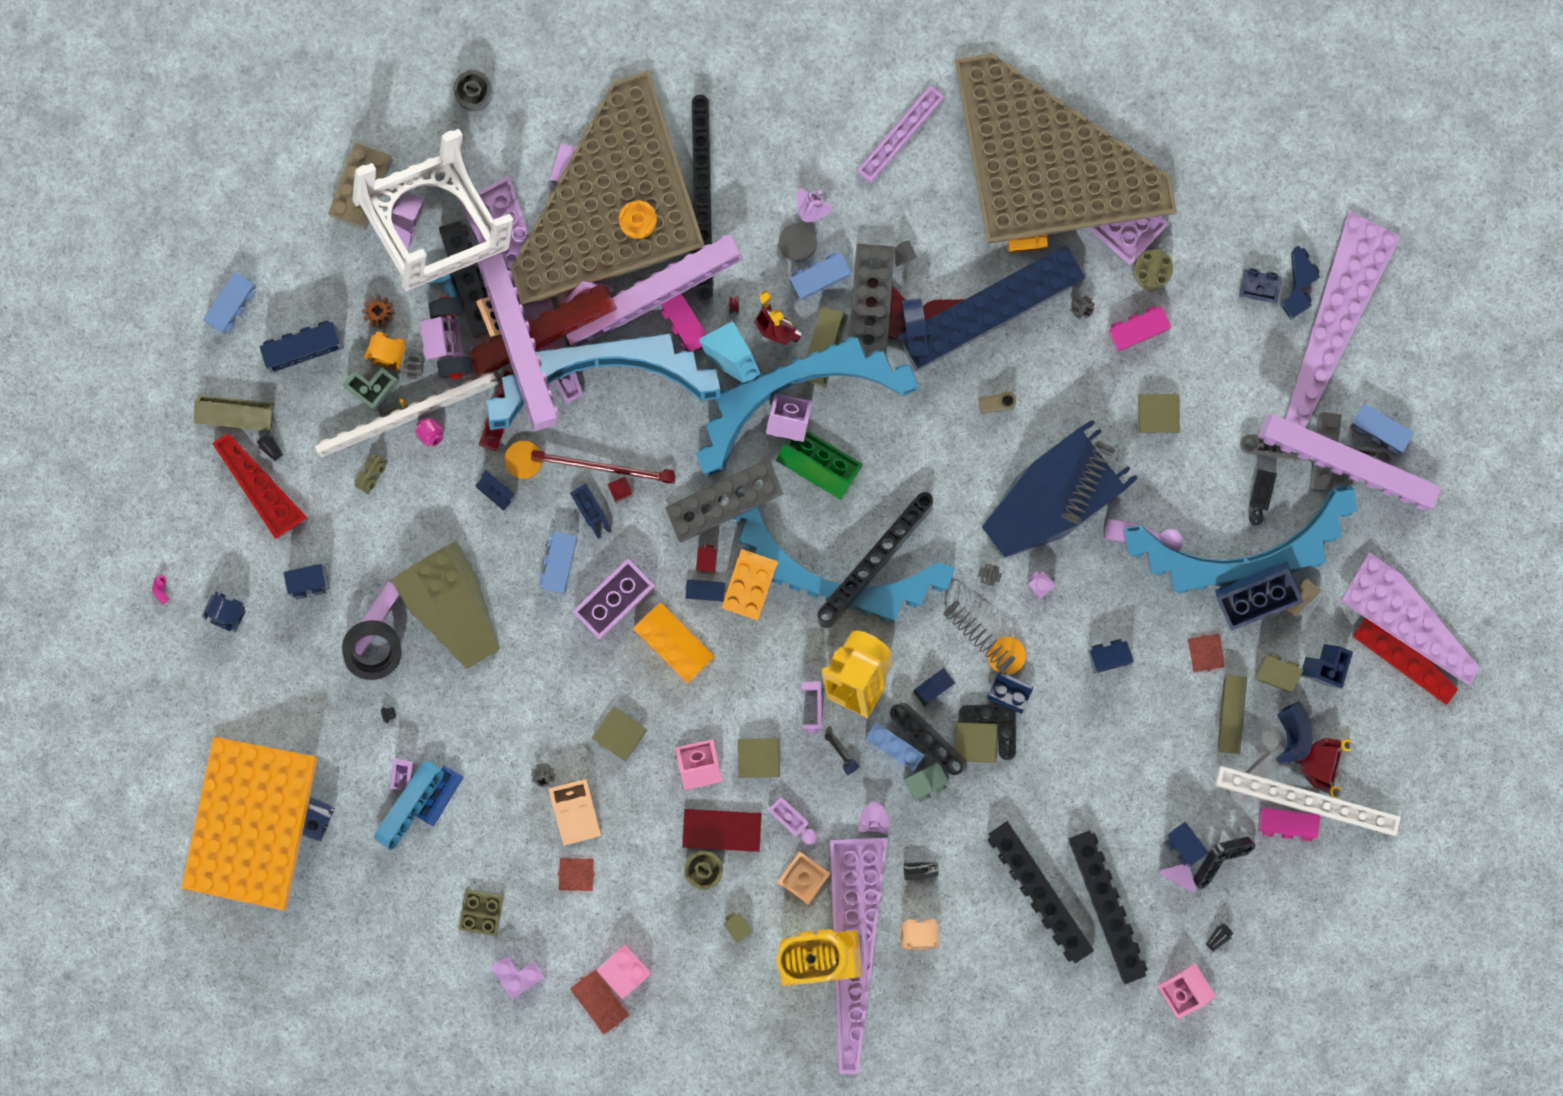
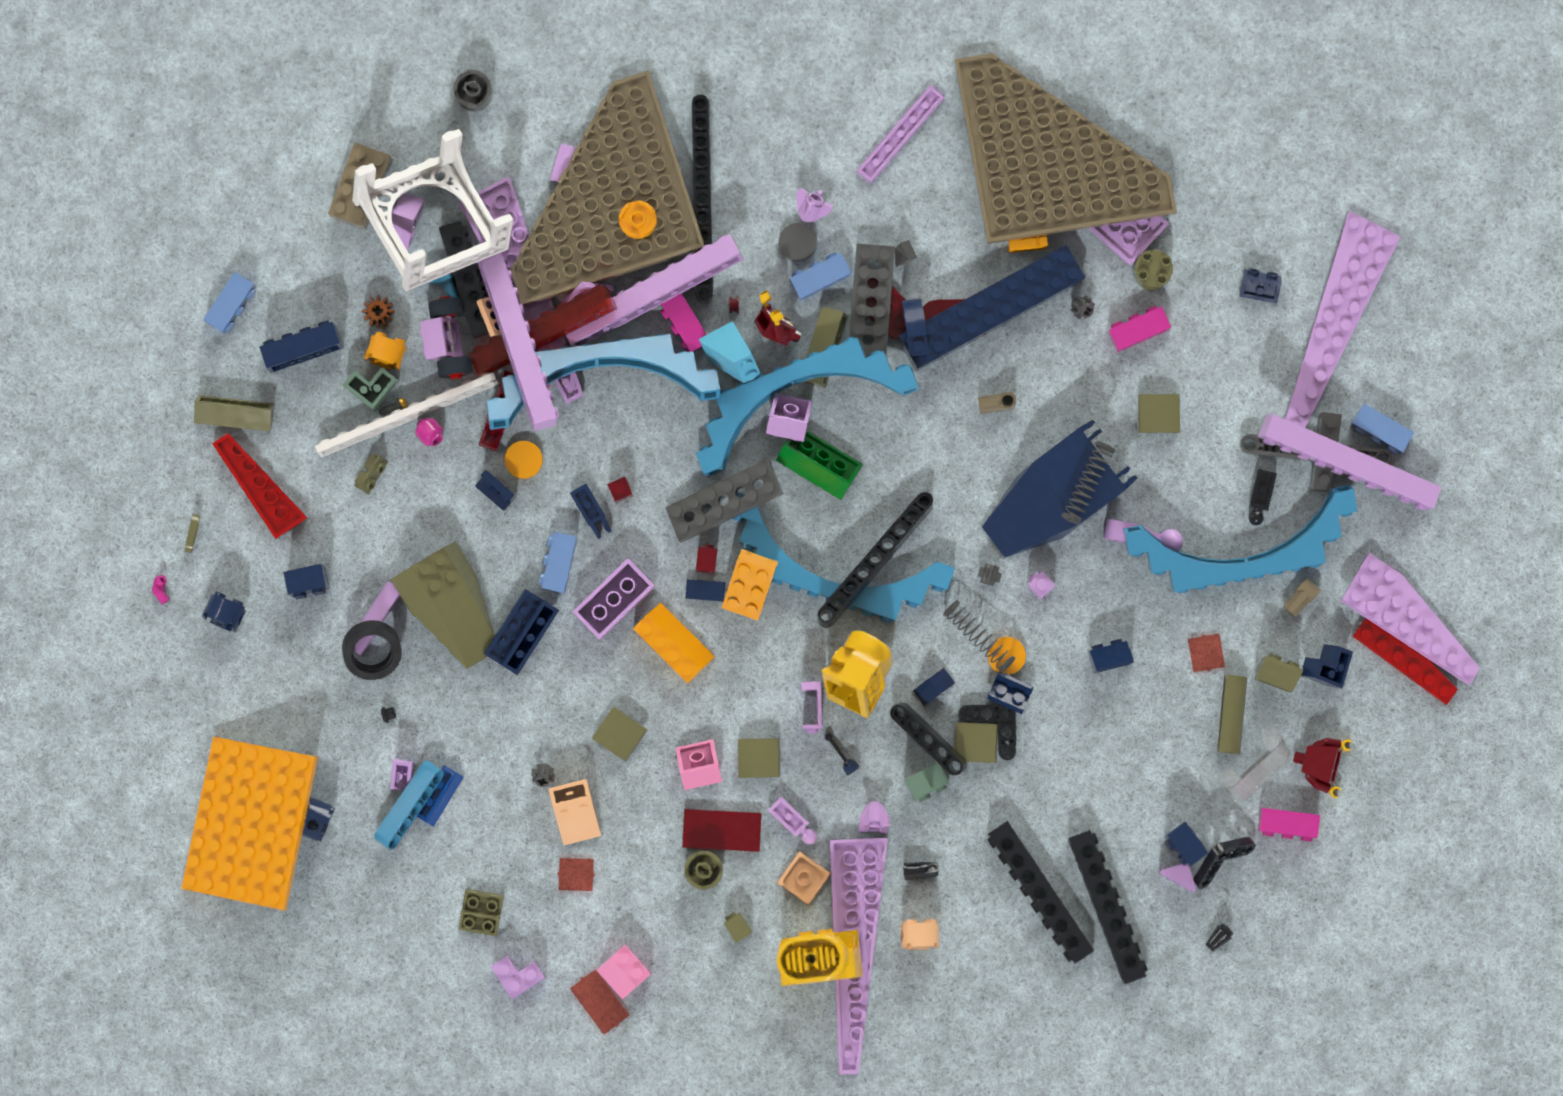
(192, 533): none -> olive tile
(270, 447): black cone -> none
(412, 367): dark grey gear -> none
(521, 631): none -> dark blue brick
(666, 477): dark red hinge -> none
(894, 747): medium blue brick -> none
(1186, 991): bright pink slope -> none
(1259, 596): dark blue brick -> none
(1297, 731): dark blue arch -> none
(1303, 275): dark blue arch -> none
(1307, 801): white plate -> none

